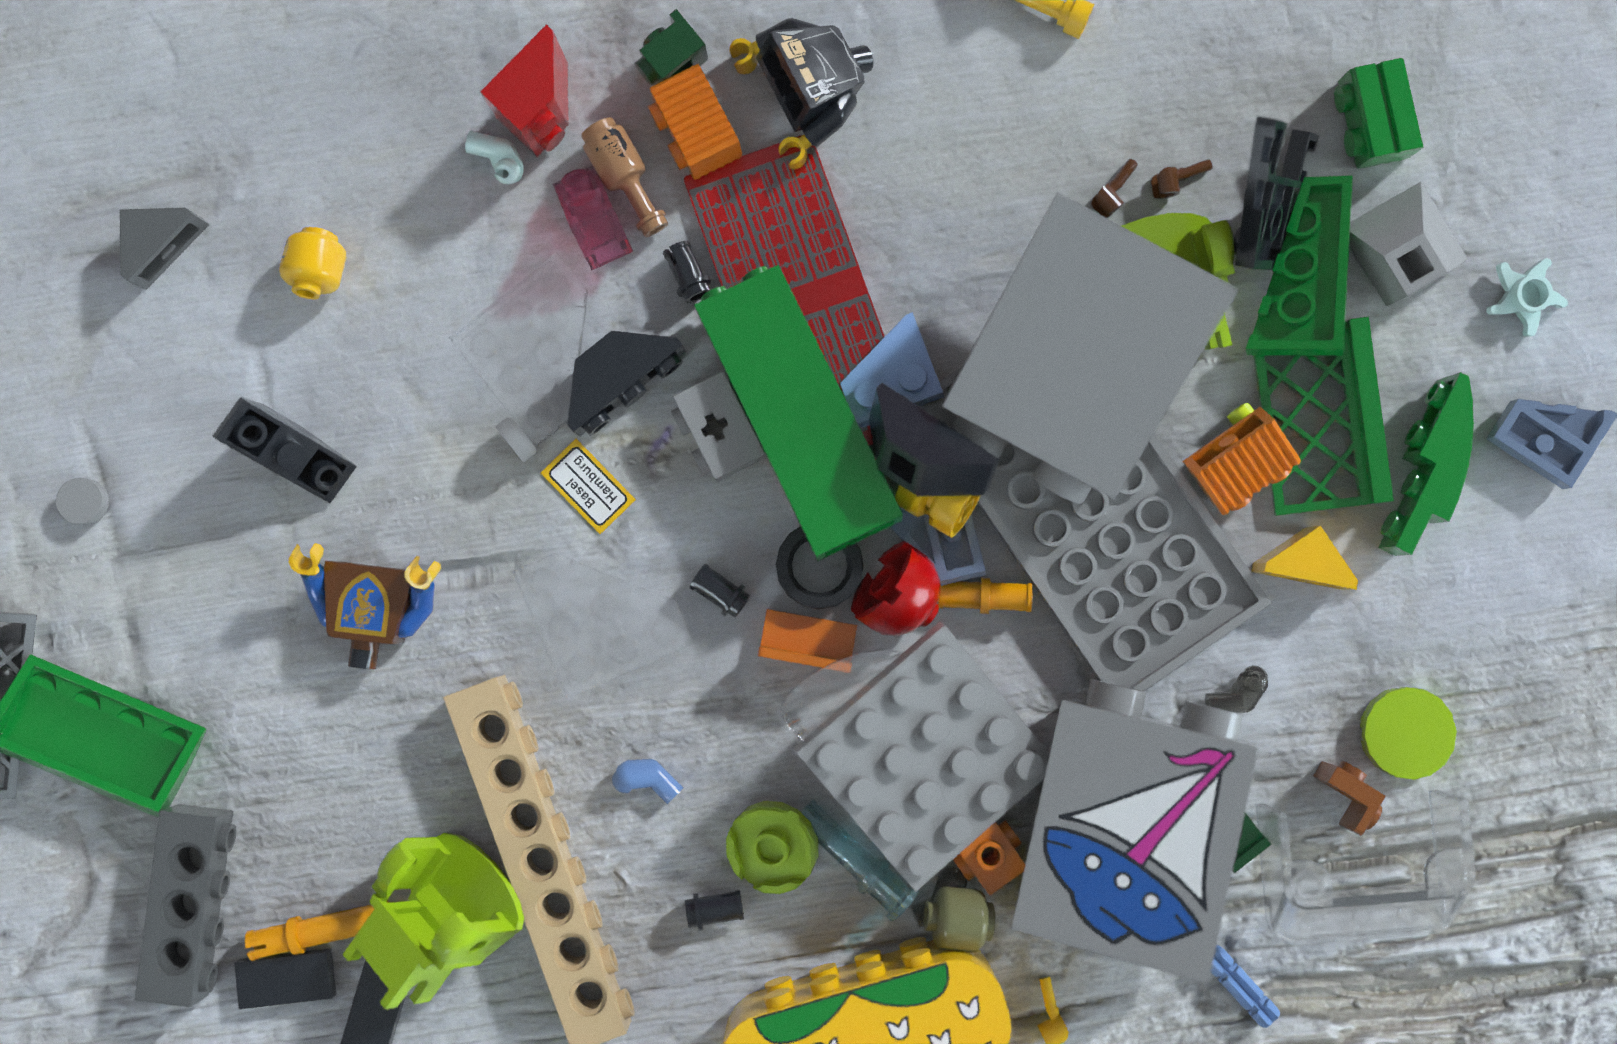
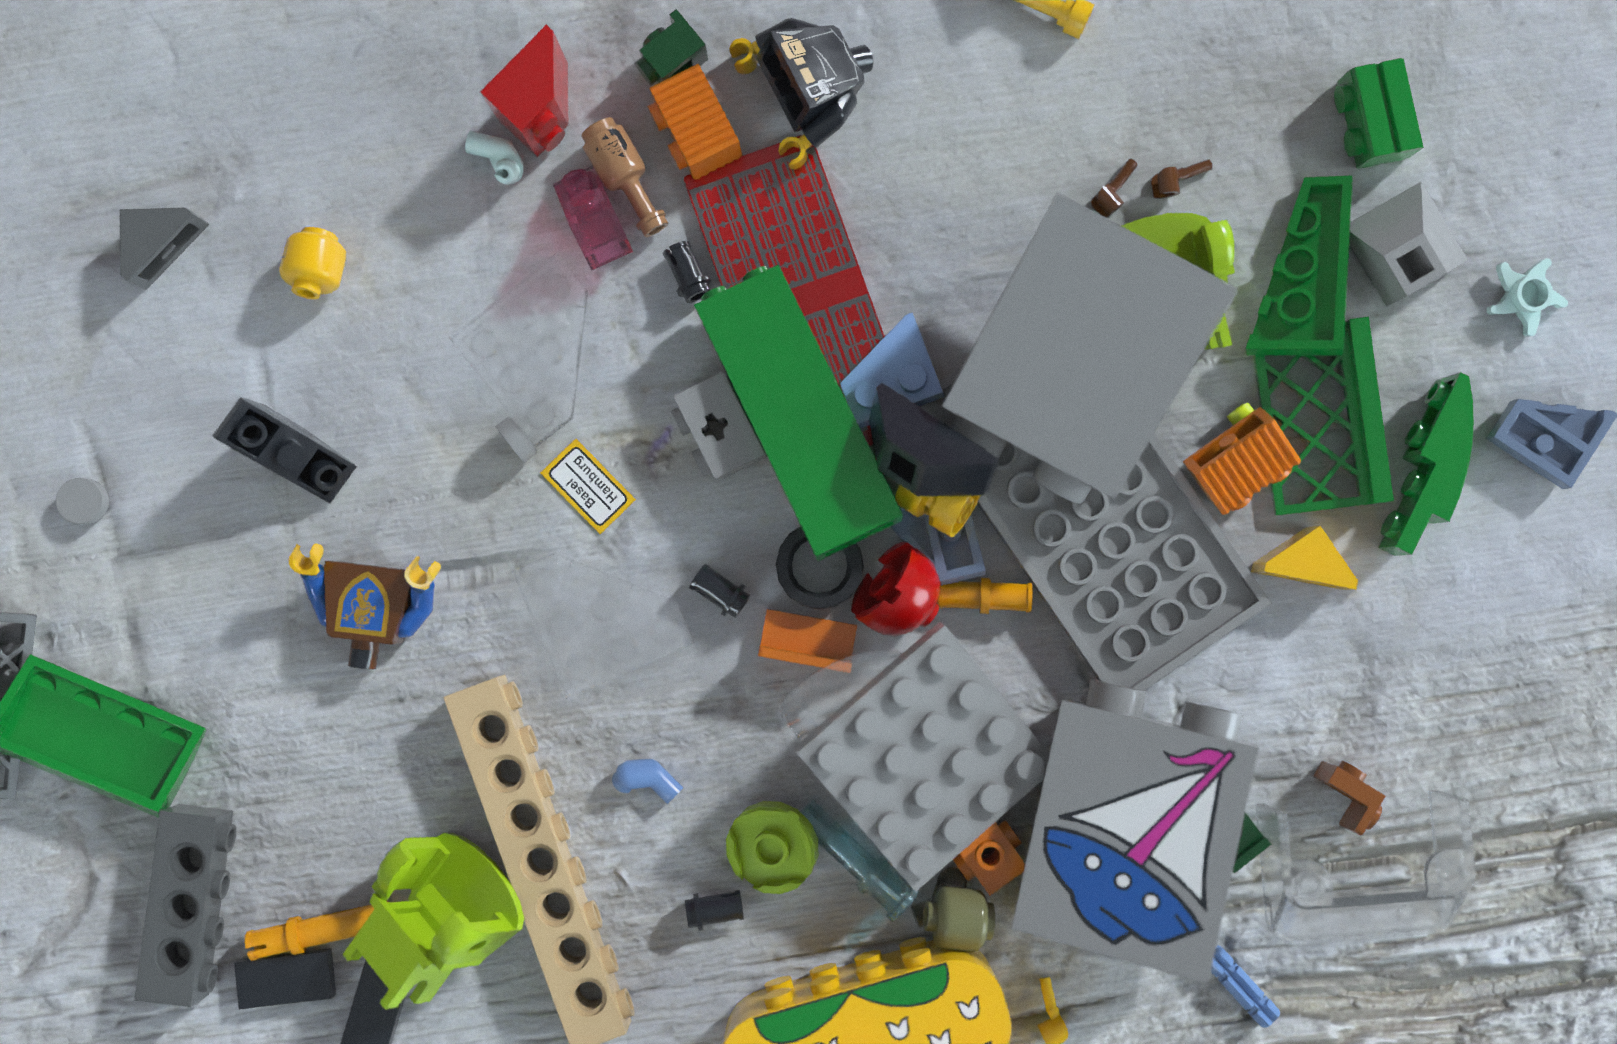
(616, 374): black slope -> none
(1243, 694): clear smoke arm -> none
(1268, 195): black wing -> none
(1408, 732): lime tile -> none

